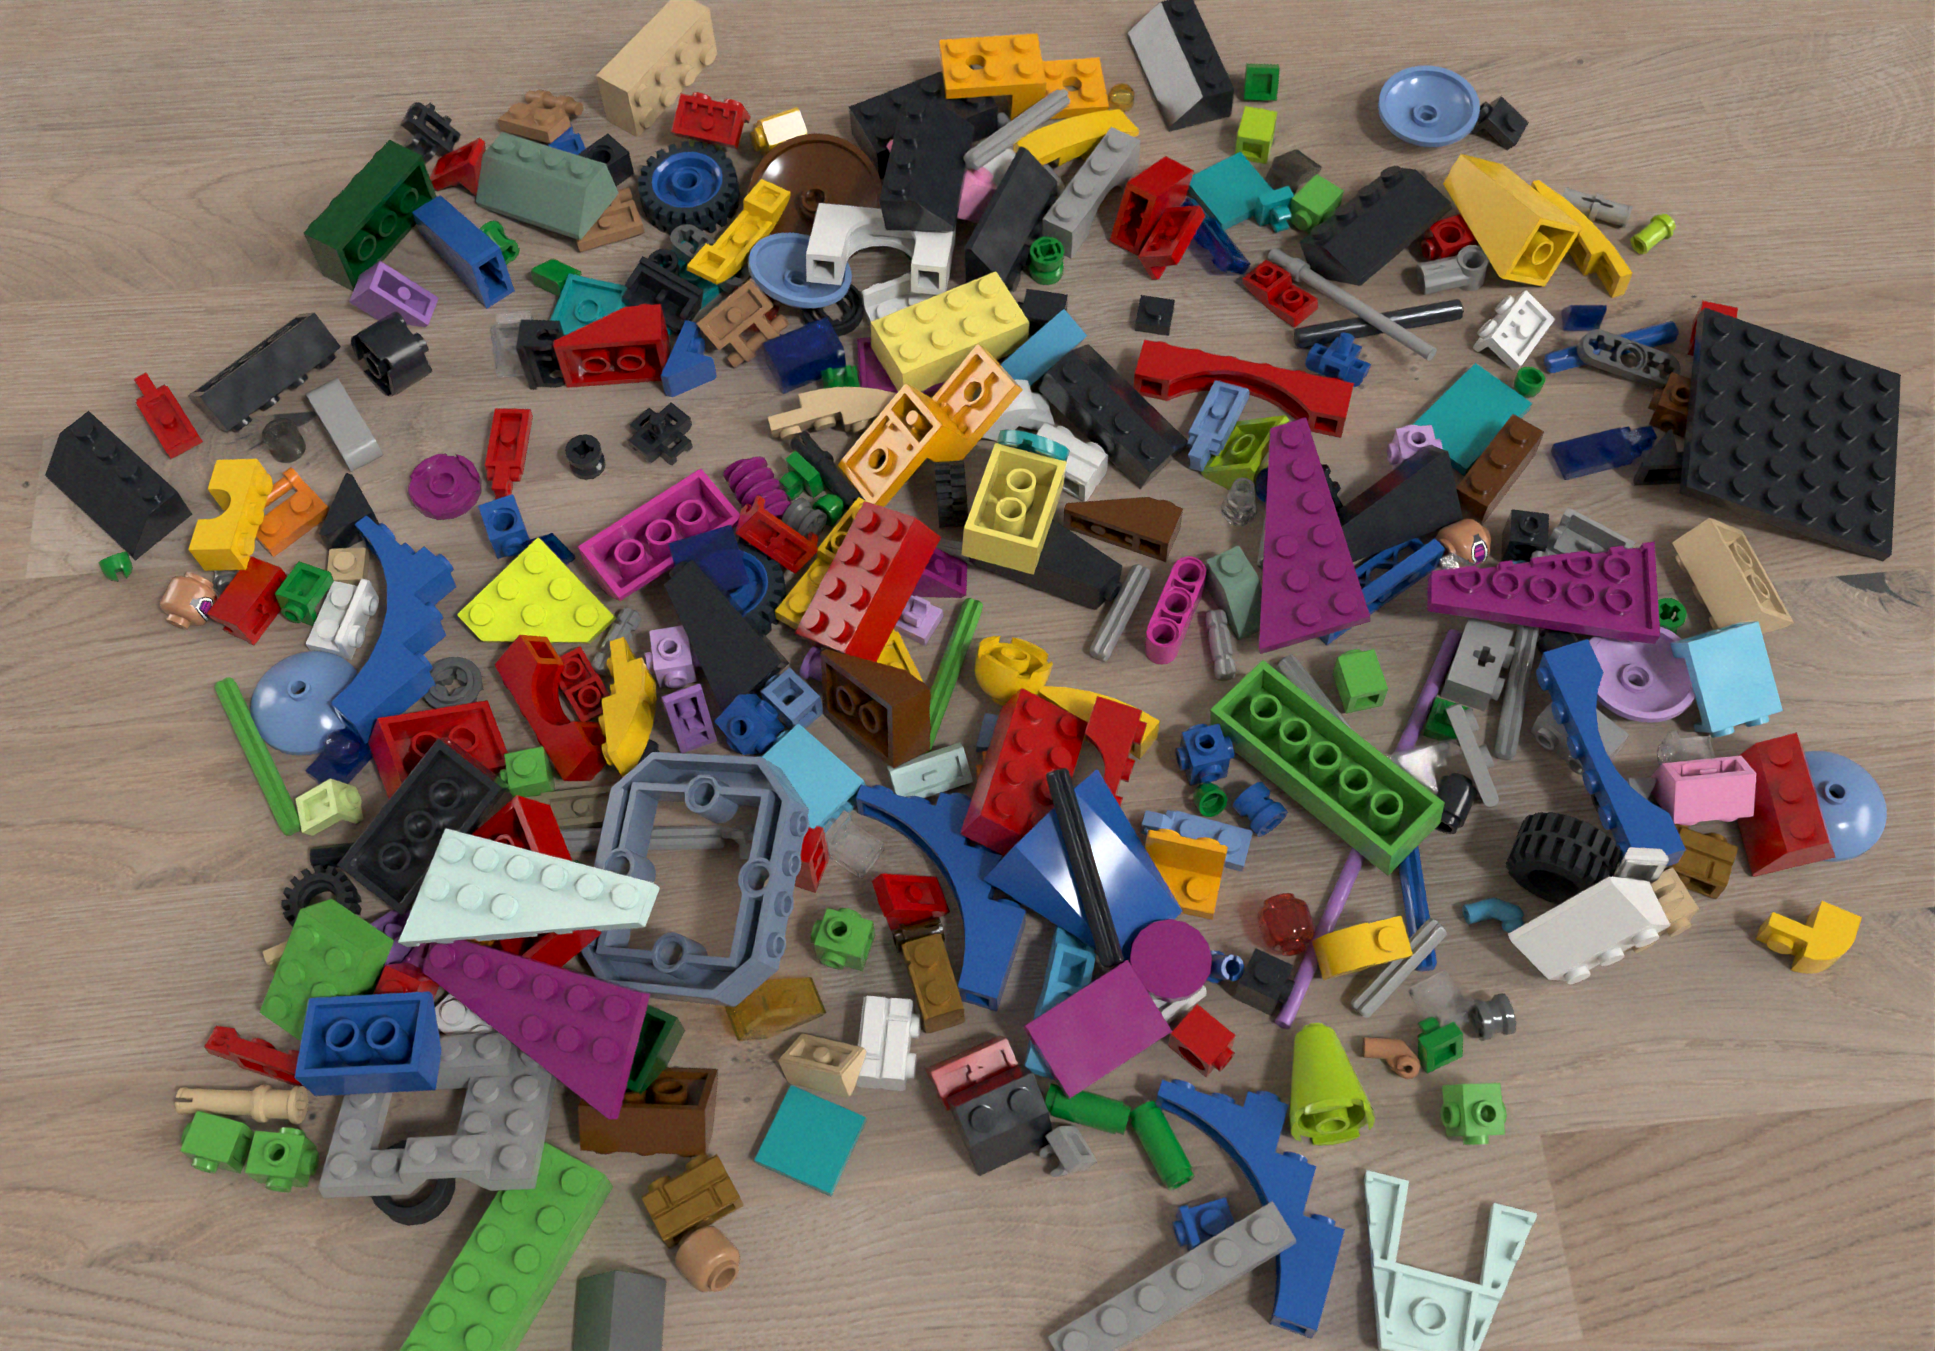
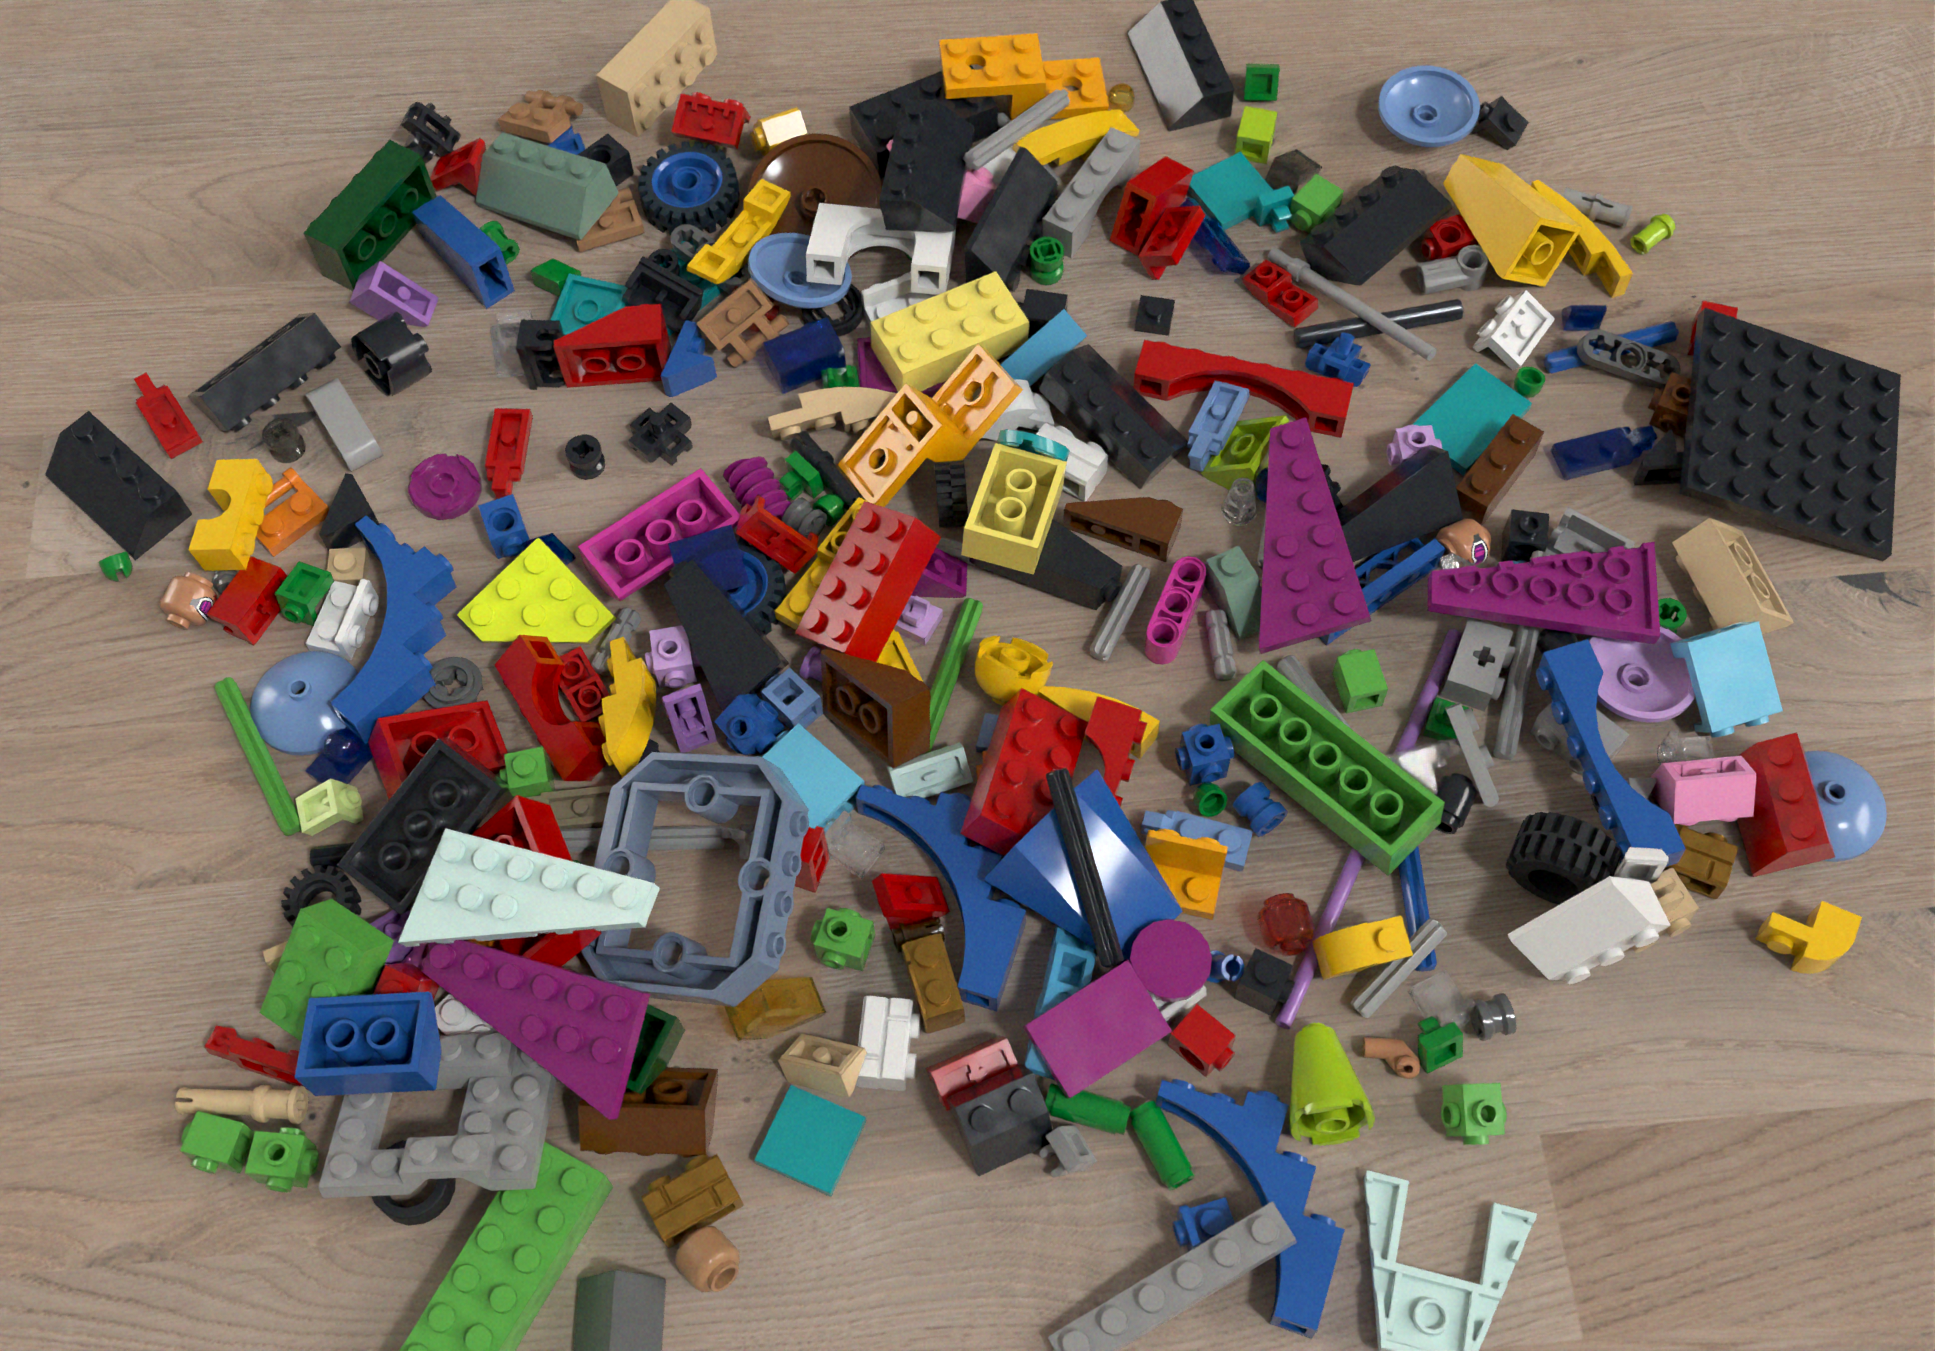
(1494, 908): dark azure arm -> none

